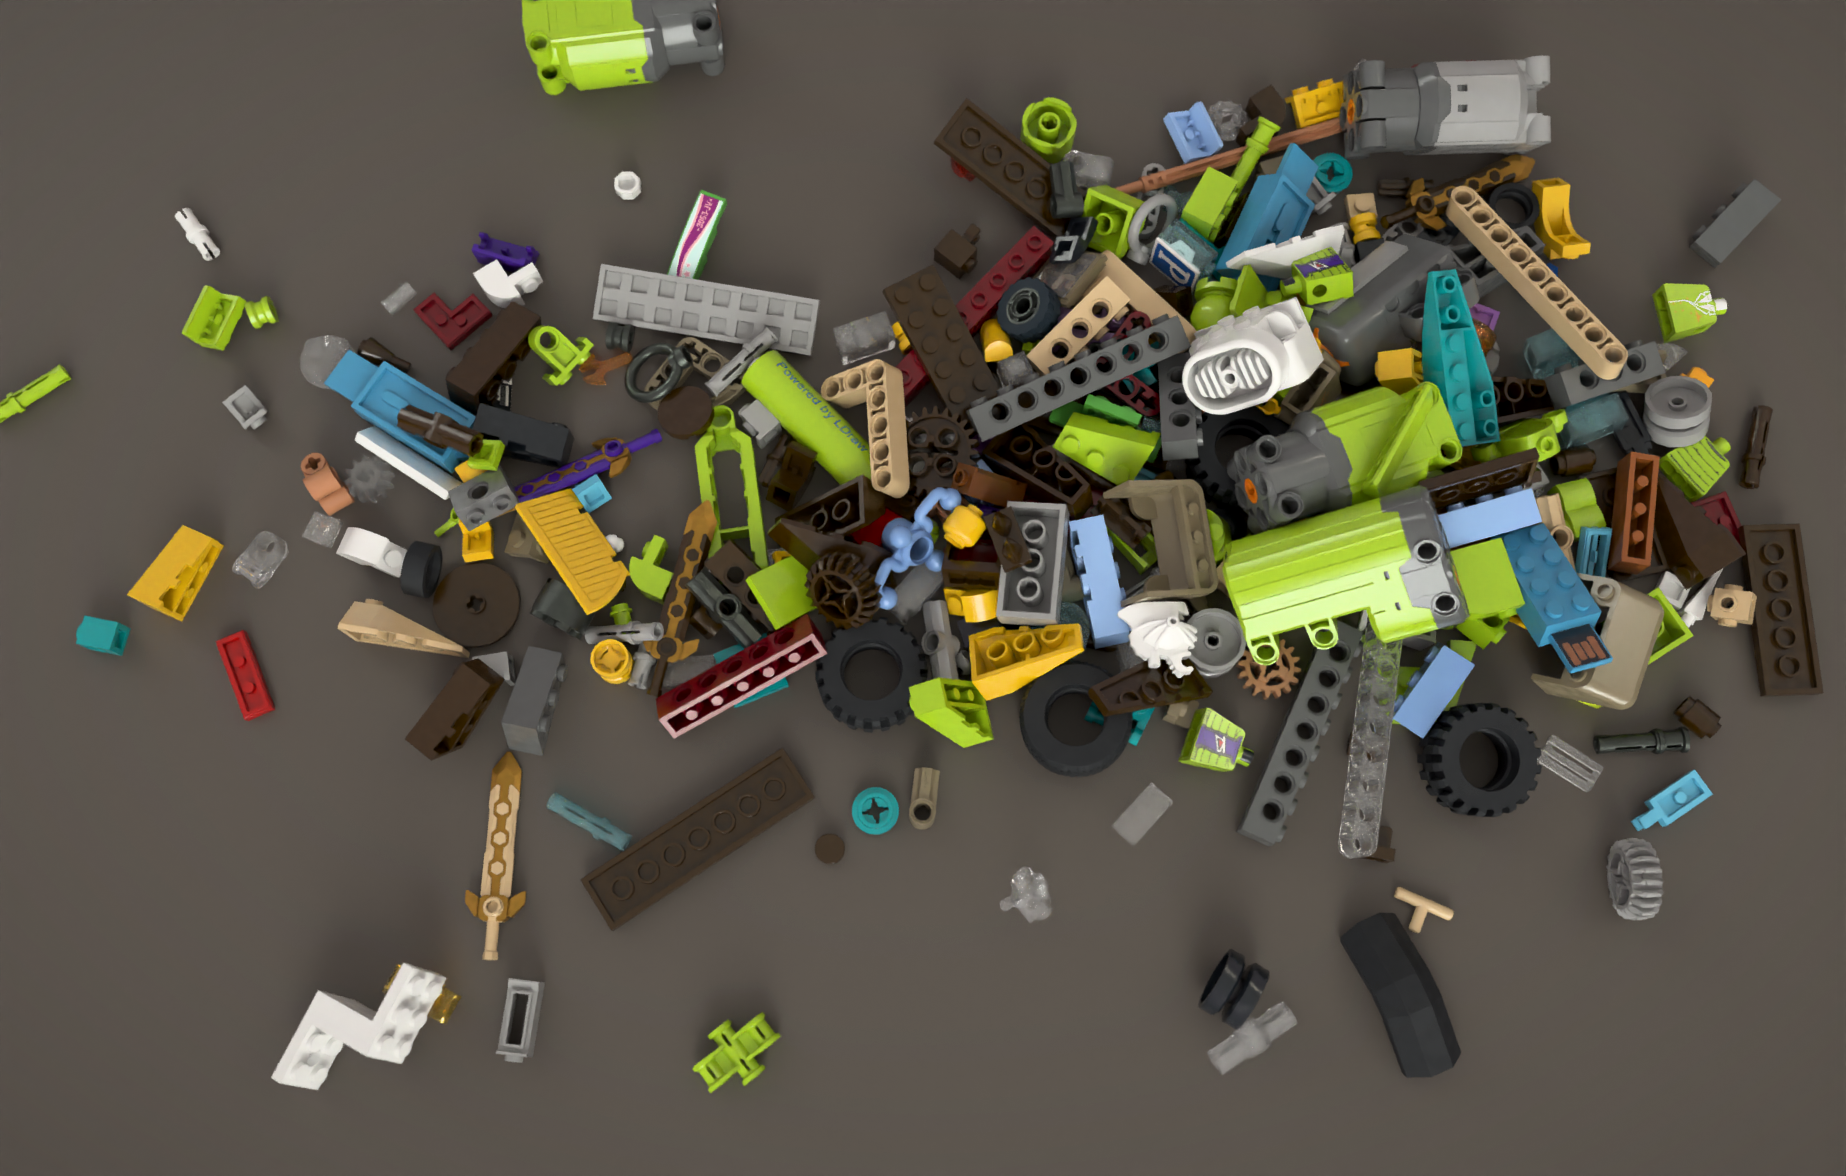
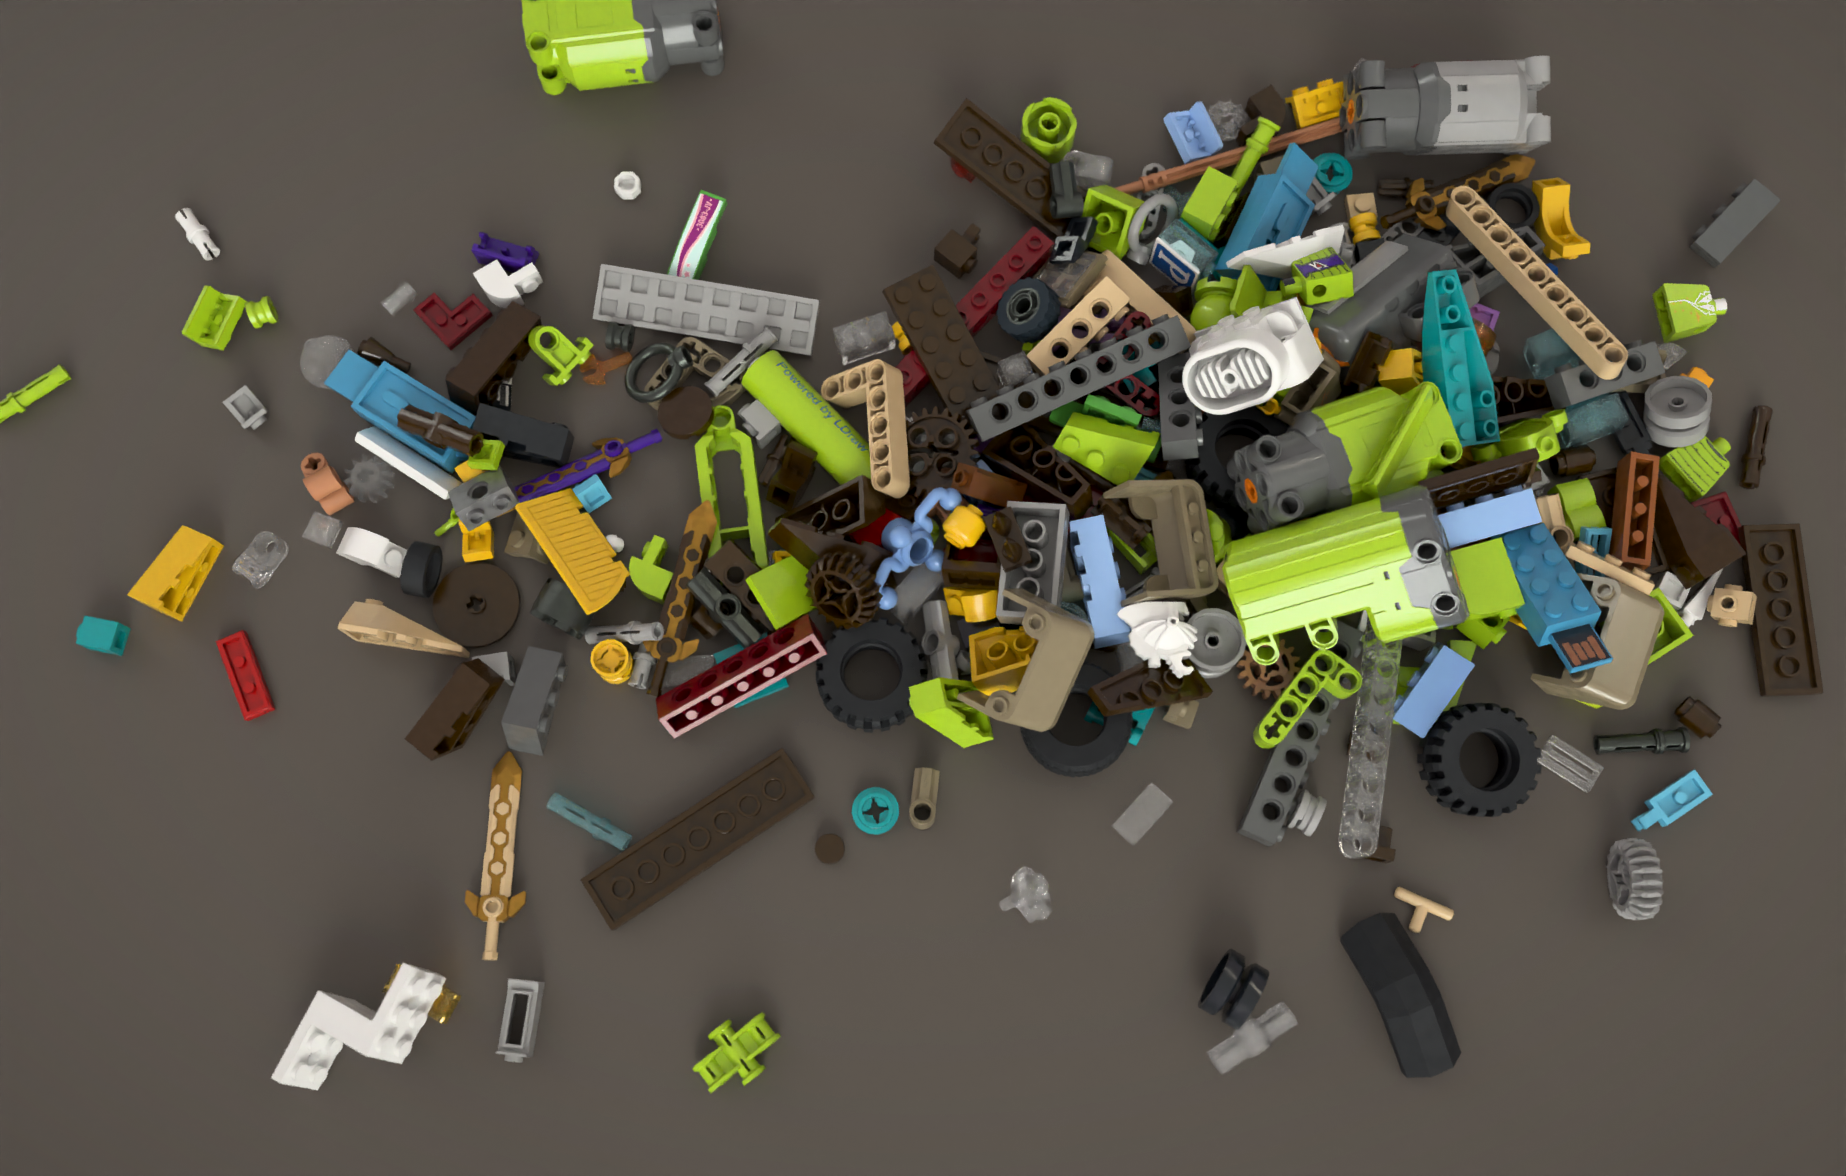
(621, 614): lime pin -> none
(995, 341): yellow brick -> none
(1051, 671): none -> dark tan windscreen
(1214, 743): lime torso -> none
(1299, 701): none -> lime beam
(1307, 813): none -> light grey wheel
(1373, 350): none -> dark brown hinge
(1610, 566): none -> tan plate

